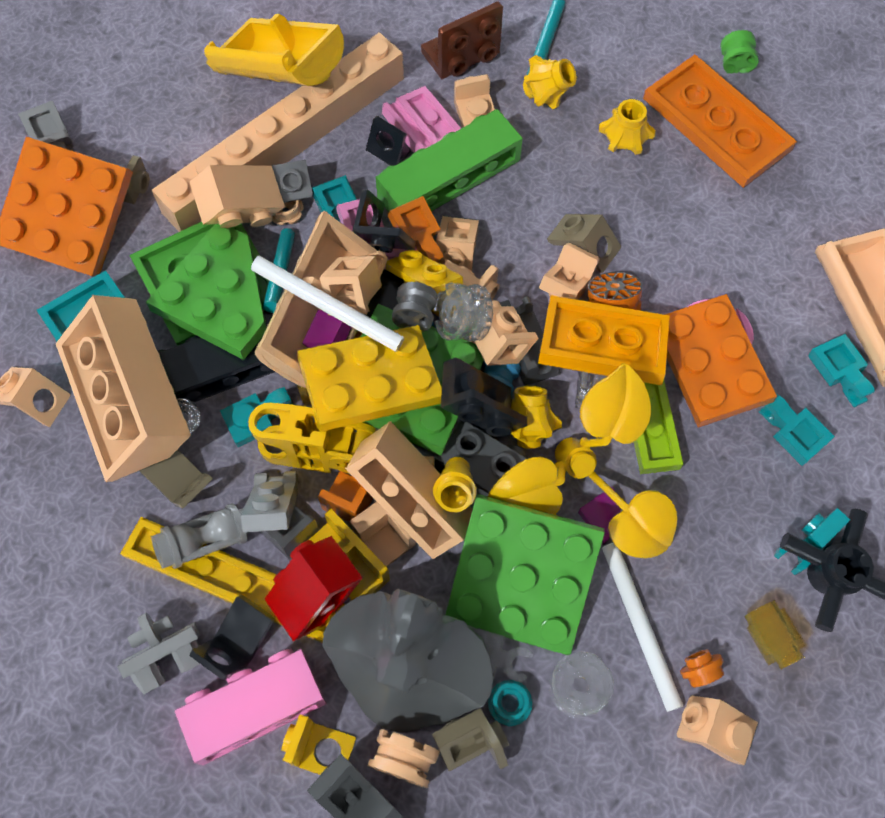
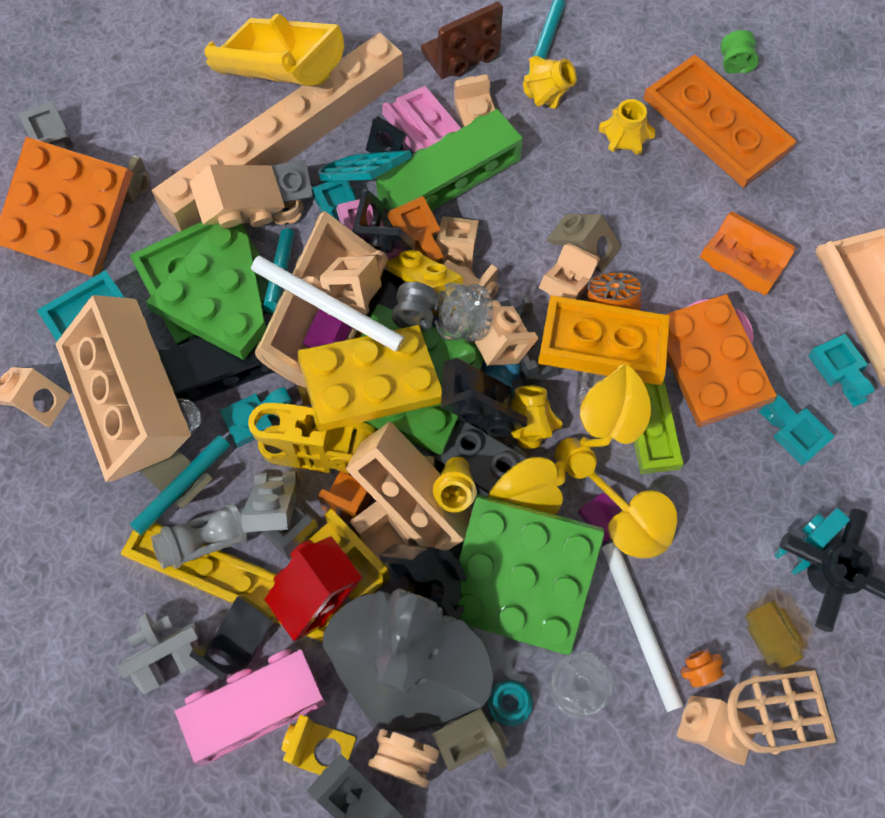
(179, 485): none -> teal piece
(368, 166): none -> teal window
(430, 574): none -> black cylinder
(748, 253): none -> orange bracket
(768, 725): none -> light nougat window

